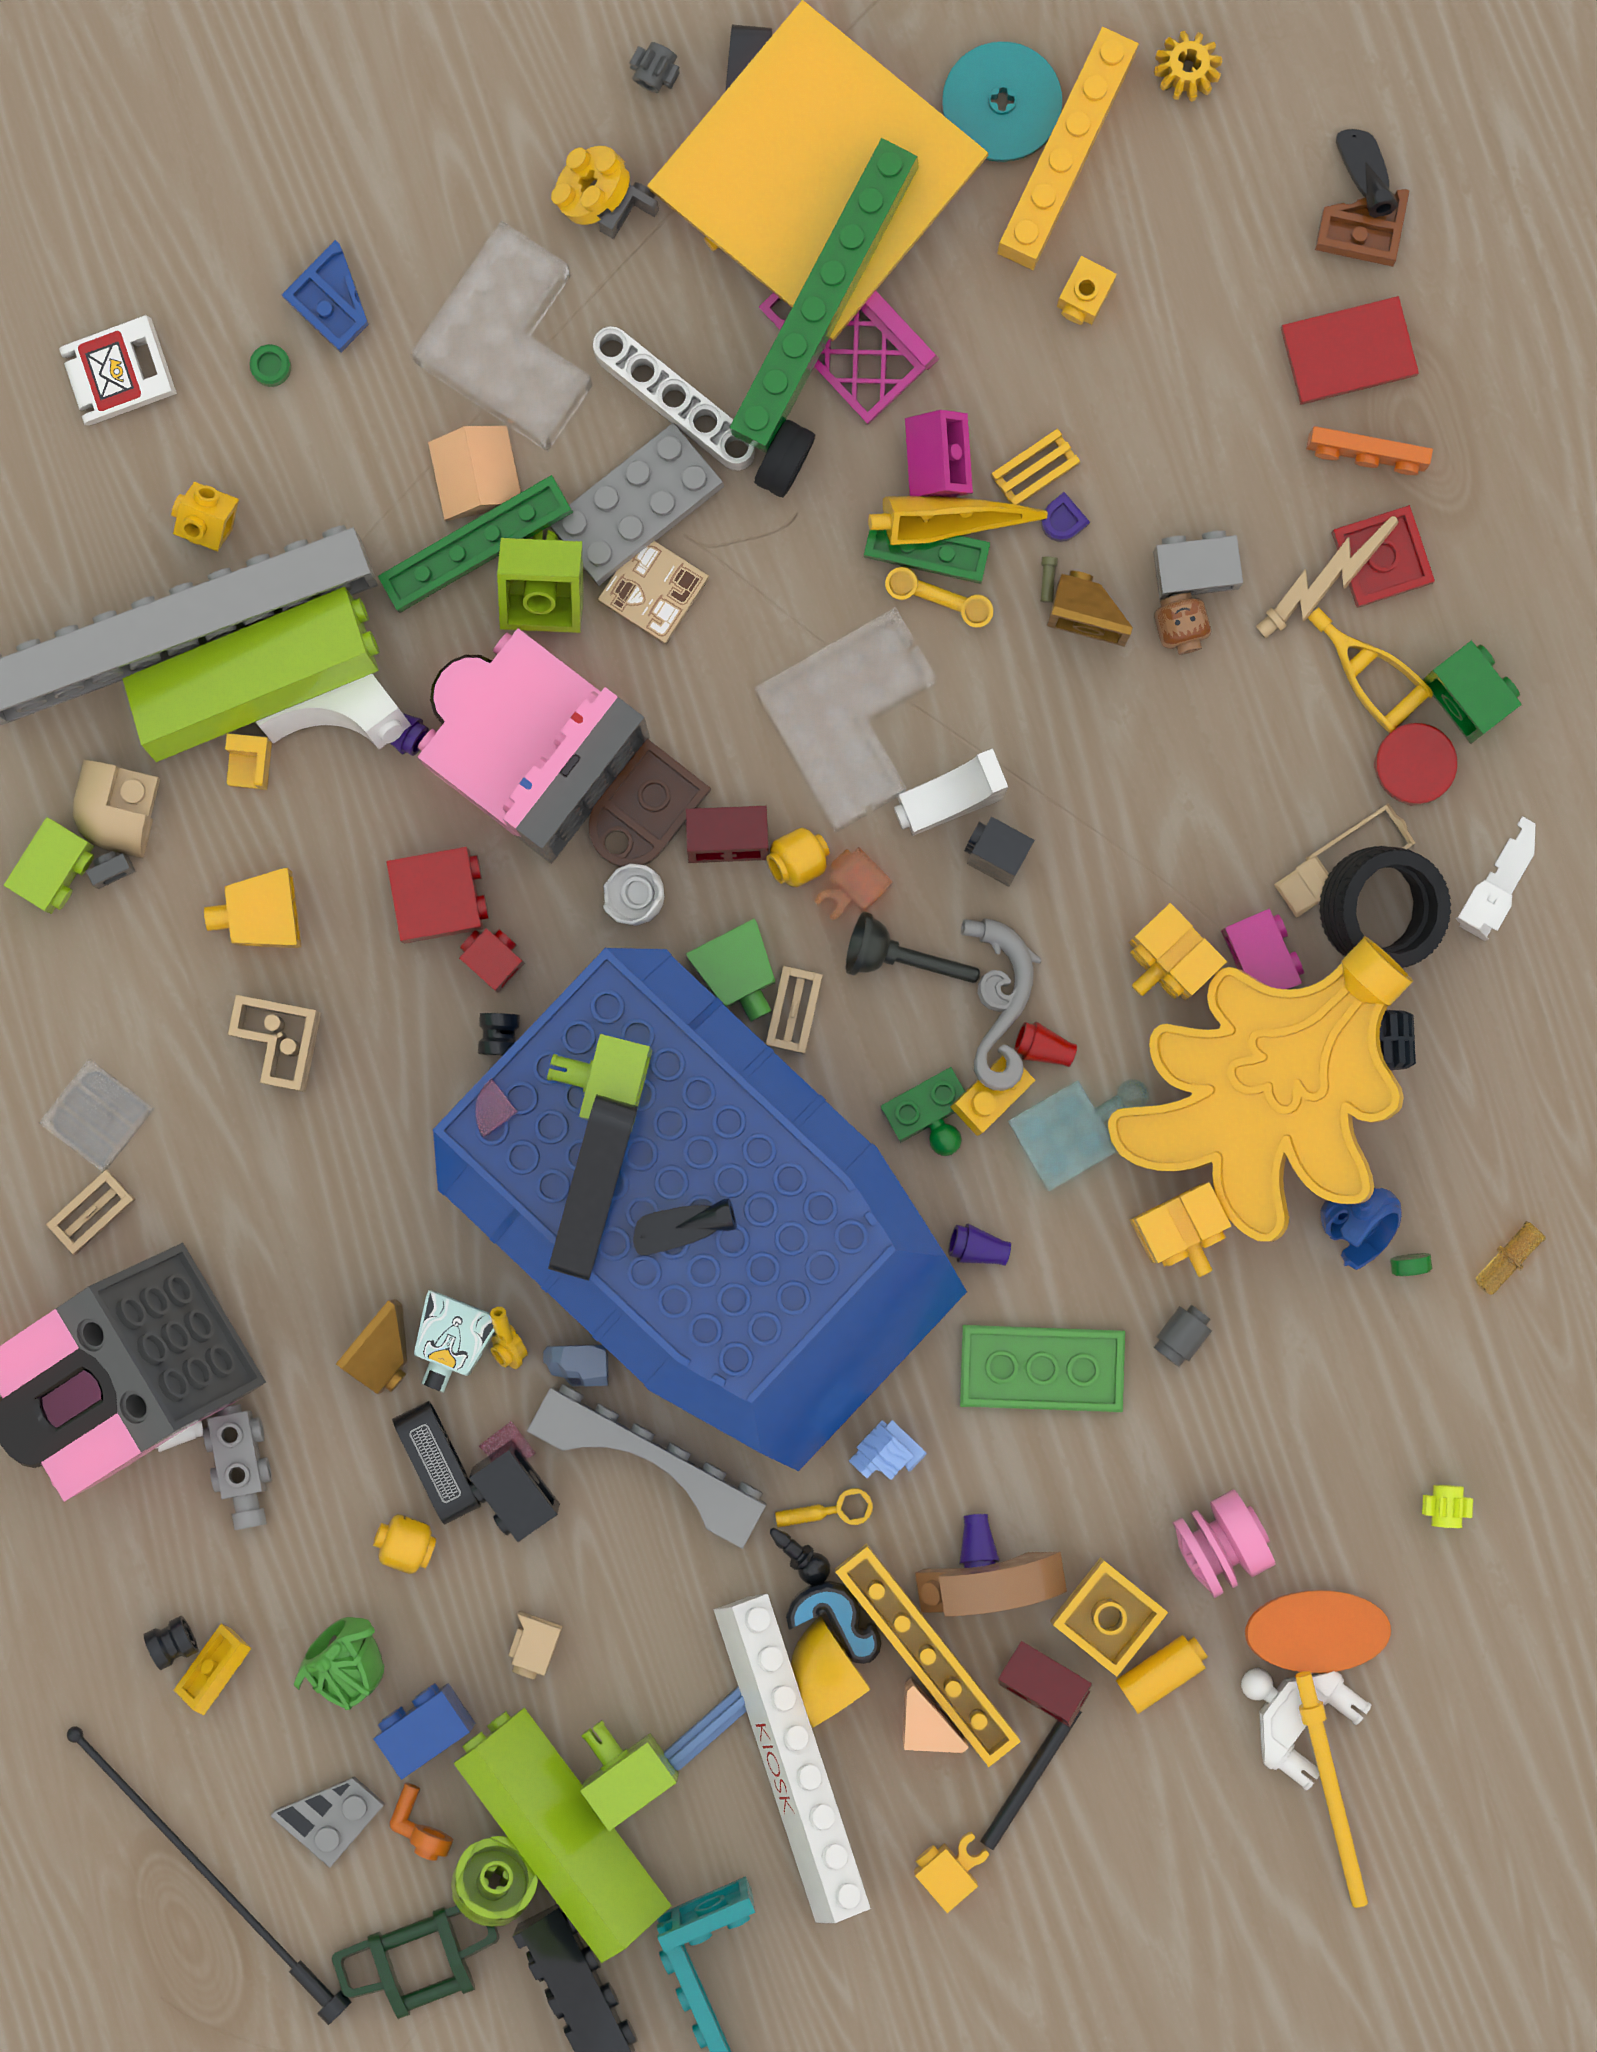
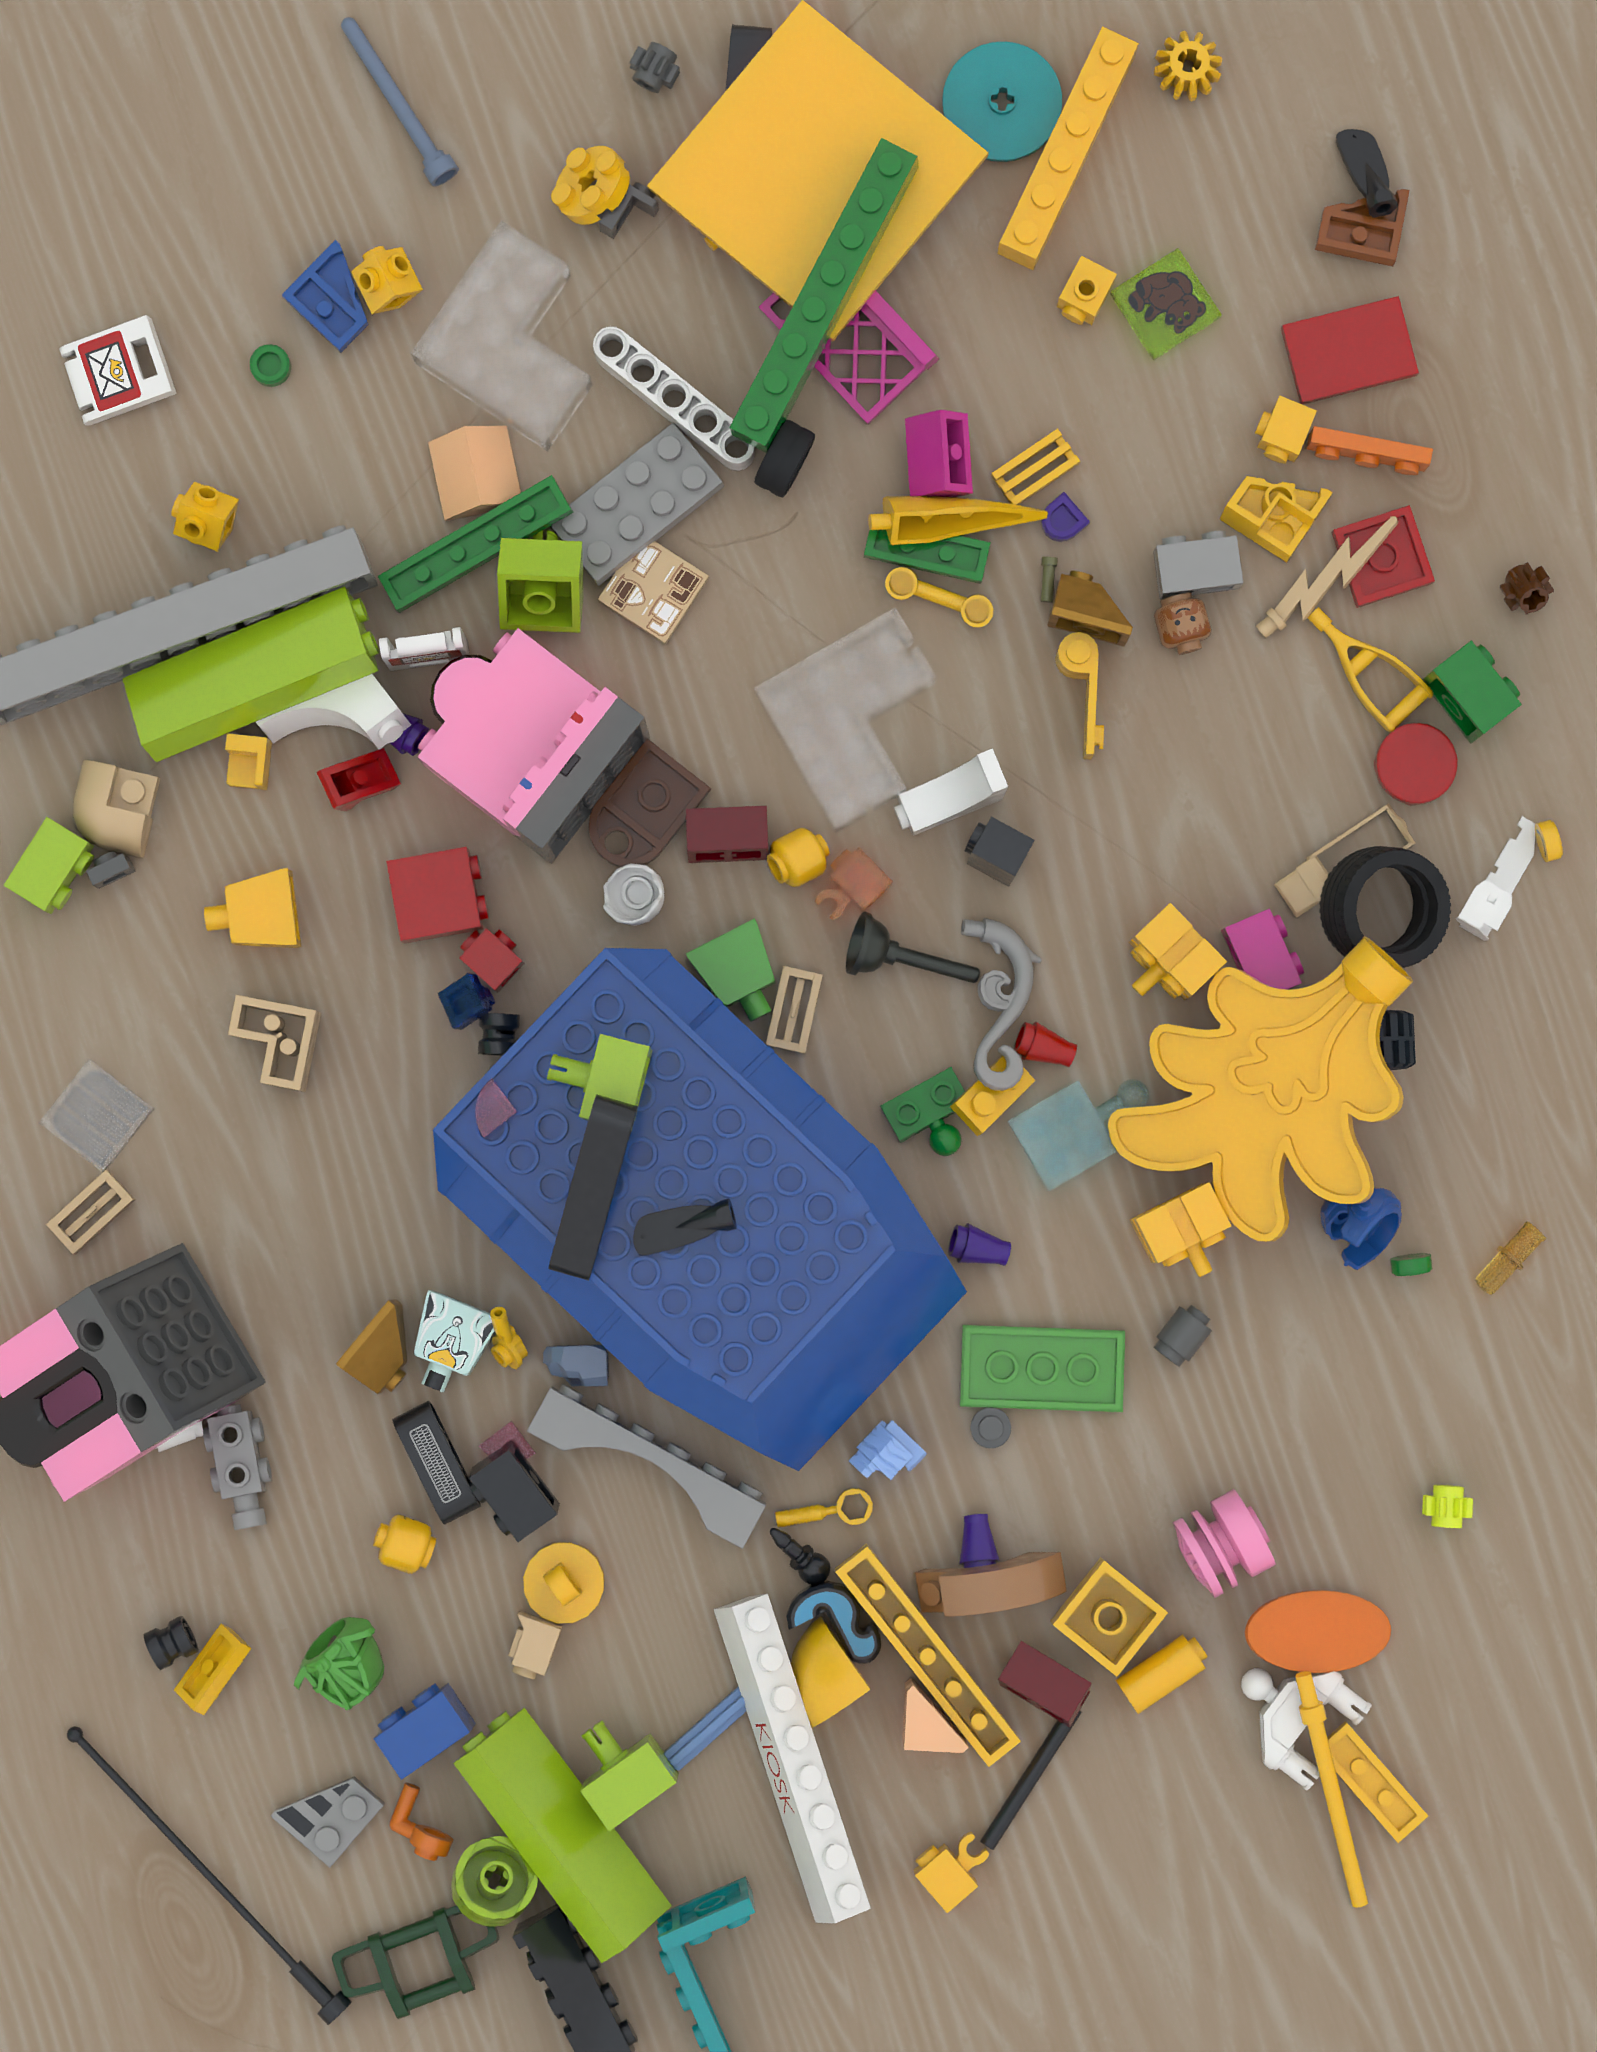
(358, 779): none -> red slope
(386, 279): none -> yellow brick
(424, 649): none -> white container
(437, 164): none -> sand blue piece
(466, 1001): none -> clear blue tile
(563, 1582): none -> yellow tile
(990, 1427): none -> dark grey plate
(1079, 660): none -> yellow door
(1165, 304): none -> tile
(1274, 514): none -> yellow slope
(1284, 430): none -> yellow brick
(1374, 1783): none -> yellow plate
(1526, 588): none -> reddish brown gear
(1548, 840): none -> yellow tile

